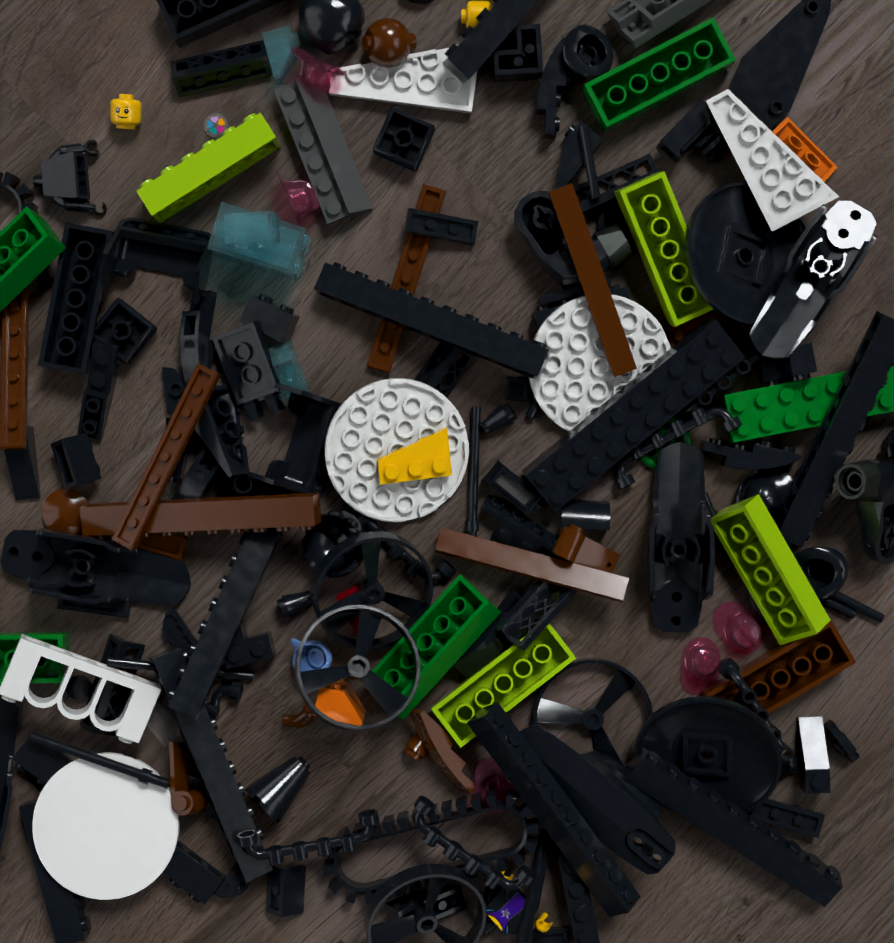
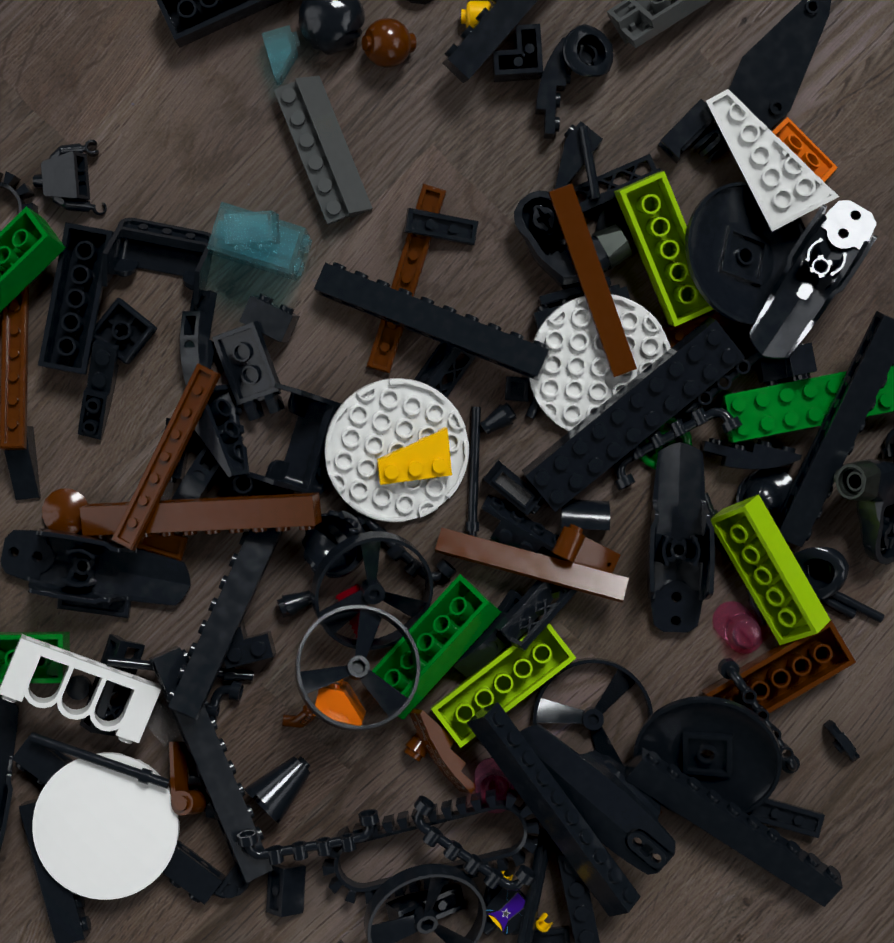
(76, 461): black brick -> none
(125, 111): yellow head -> none
(174, 387): black plate -> none
(176, 630): black plate -> none
(208, 168): lime brick -> none
(215, 125): clear tile -> none
(221, 71): black fence -> none
(288, 367): clear light blue slope -> none
(301, 196): clear pink piece -> none
(314, 655): medium blue hair -> none
(316, 72): clear pink piece -> none
(397, 125): black brick -> none
(415, 82): white wing -> none
(658, 75): green brick -> none
(700, 665): clear pink piece -> none
(813, 755): slope -> none

